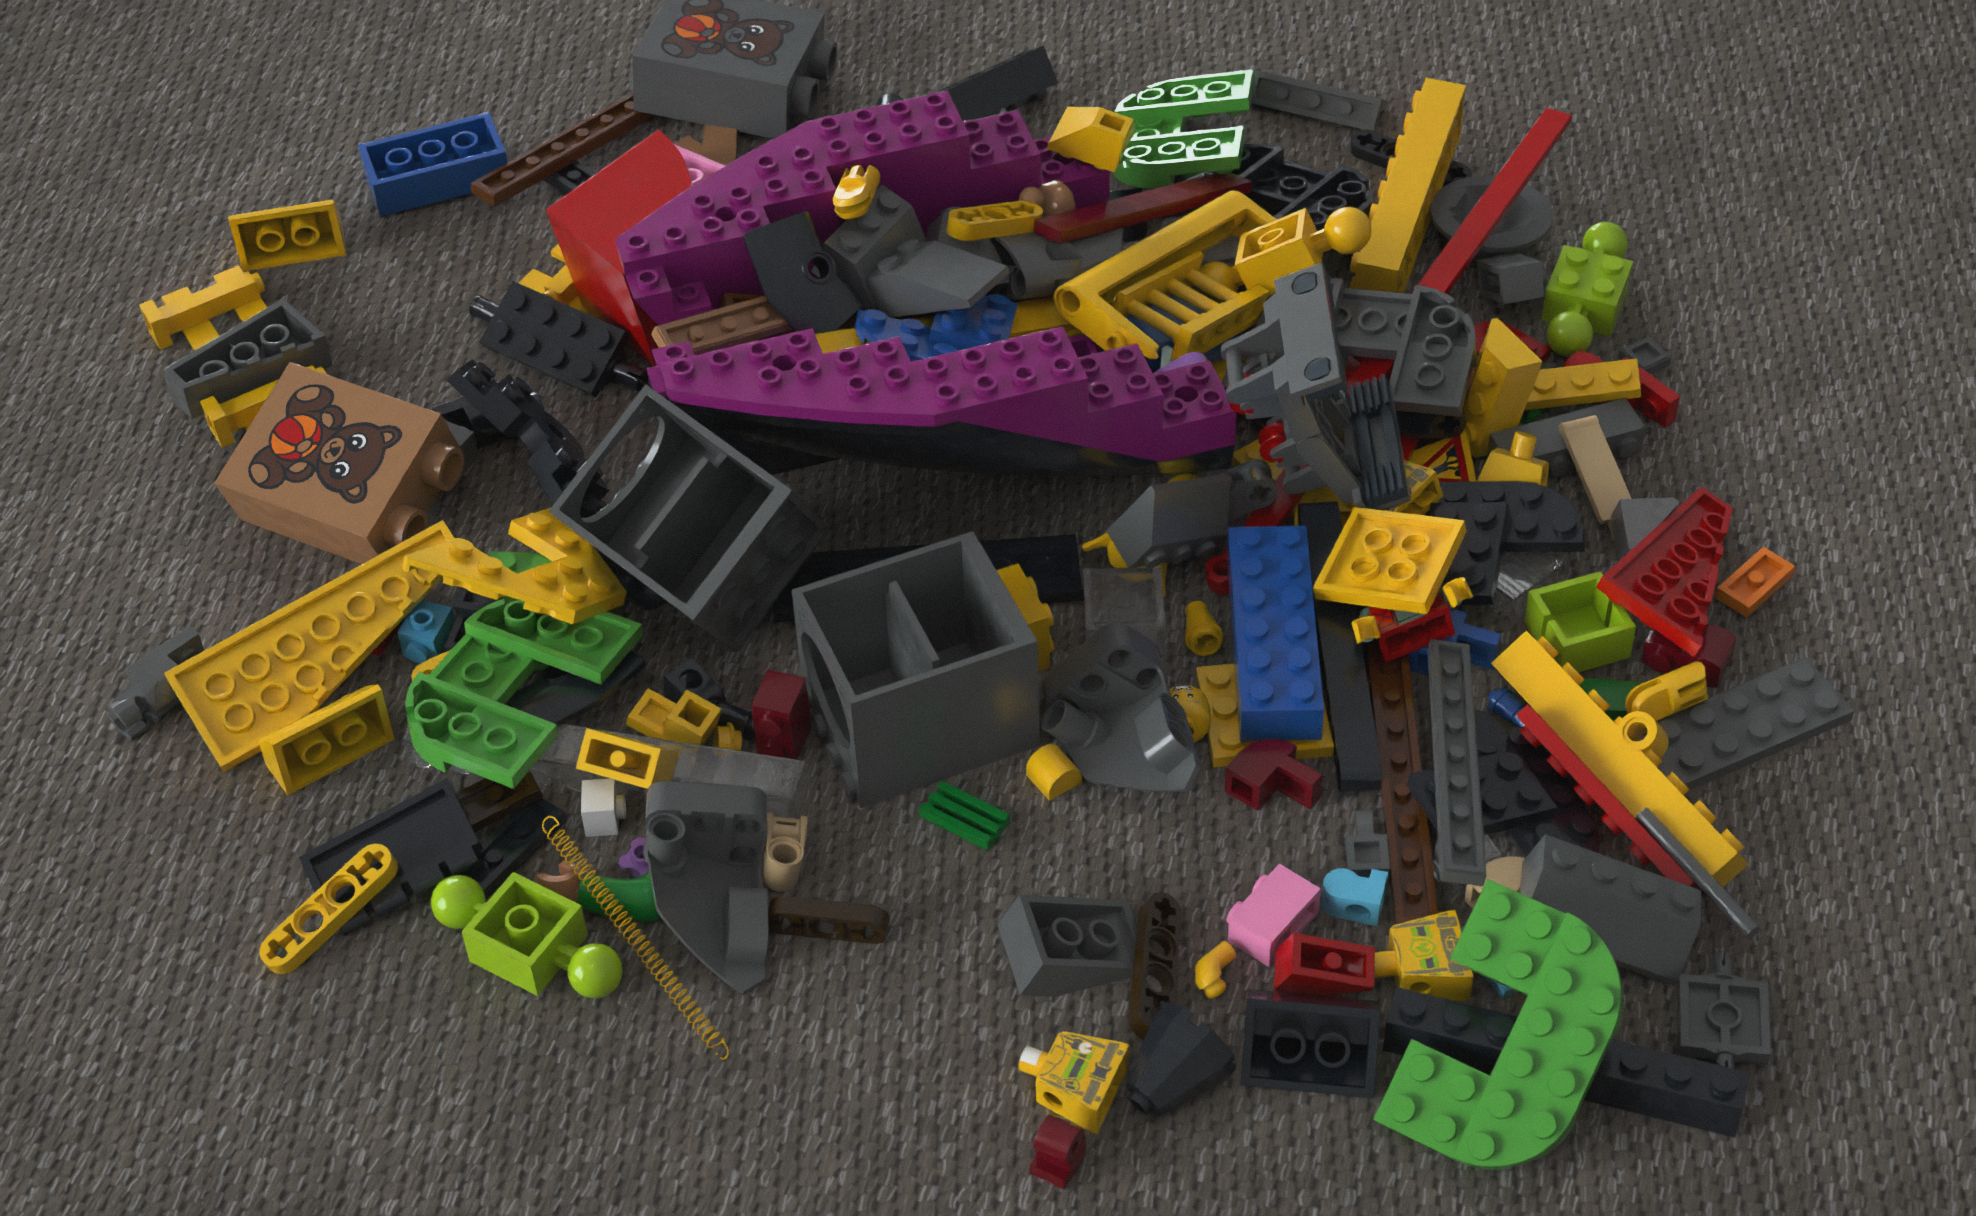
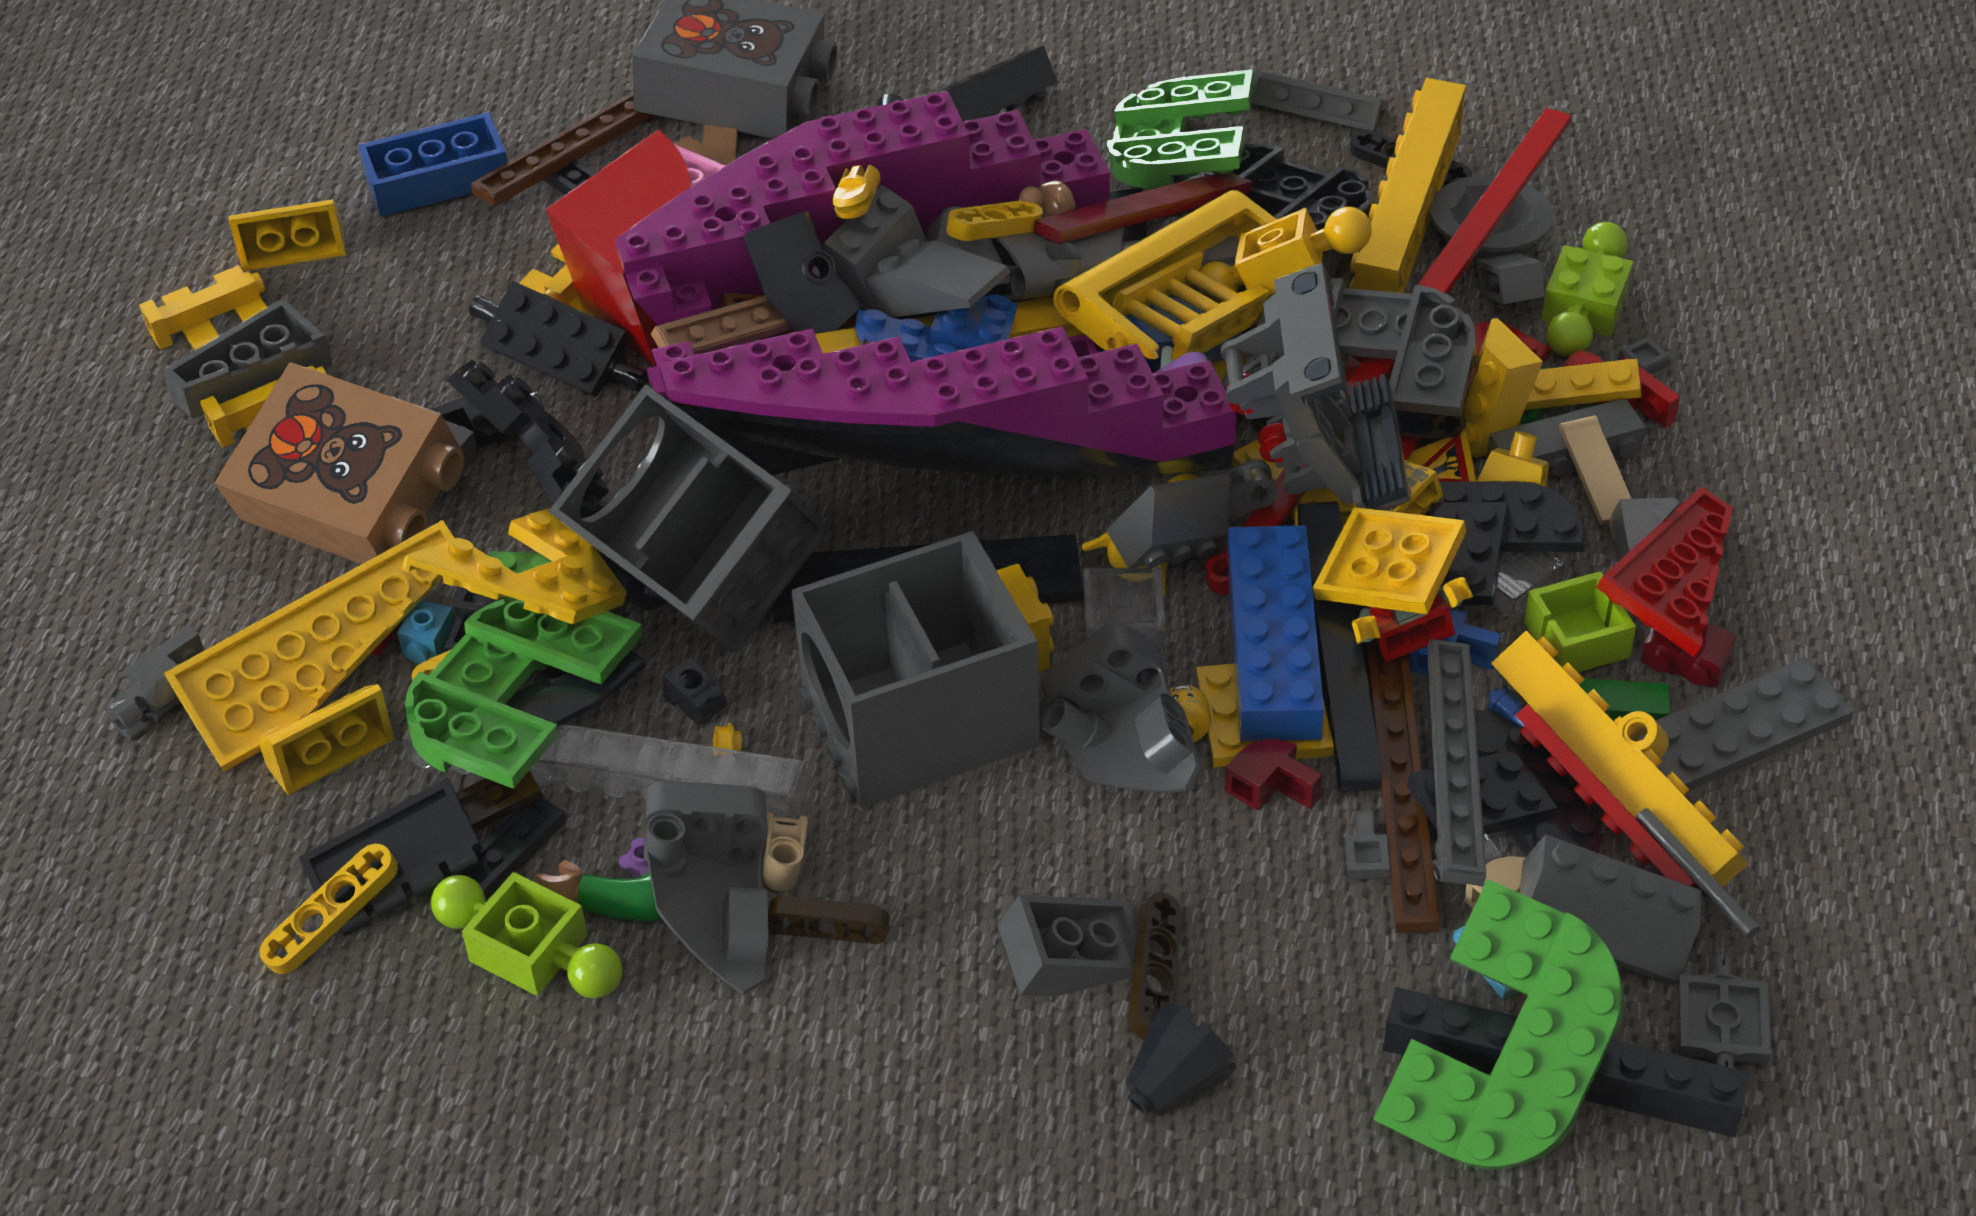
(601, 807): white plate -> none
(625, 759): yellow brick -> none
(632, 935): yellow piece -> none
(685, 722): yellow brick -> none
(740, 719): black pin -> none
(781, 715): dark red brick -> none
(967, 809): green tile -> none
(1052, 771): yellow brick -> none
(1059, 1151): dark red leg -> none
(1078, 1076): yellow torso -> none
(1093, 136): yellow slope -> none
(1202, 631): yellow cone -> none
(1209, 969): yellow arm -> none
(1272, 912): bright pink brick -> none
(1310, 1043): black slope -> none
(1323, 966): red slope -> none
(1353, 896): medium azure leg -> none
(1421, 957): yellow torso -> none
(1669, 692): yellow arm -> none
(1755, 582): orange plate -> none

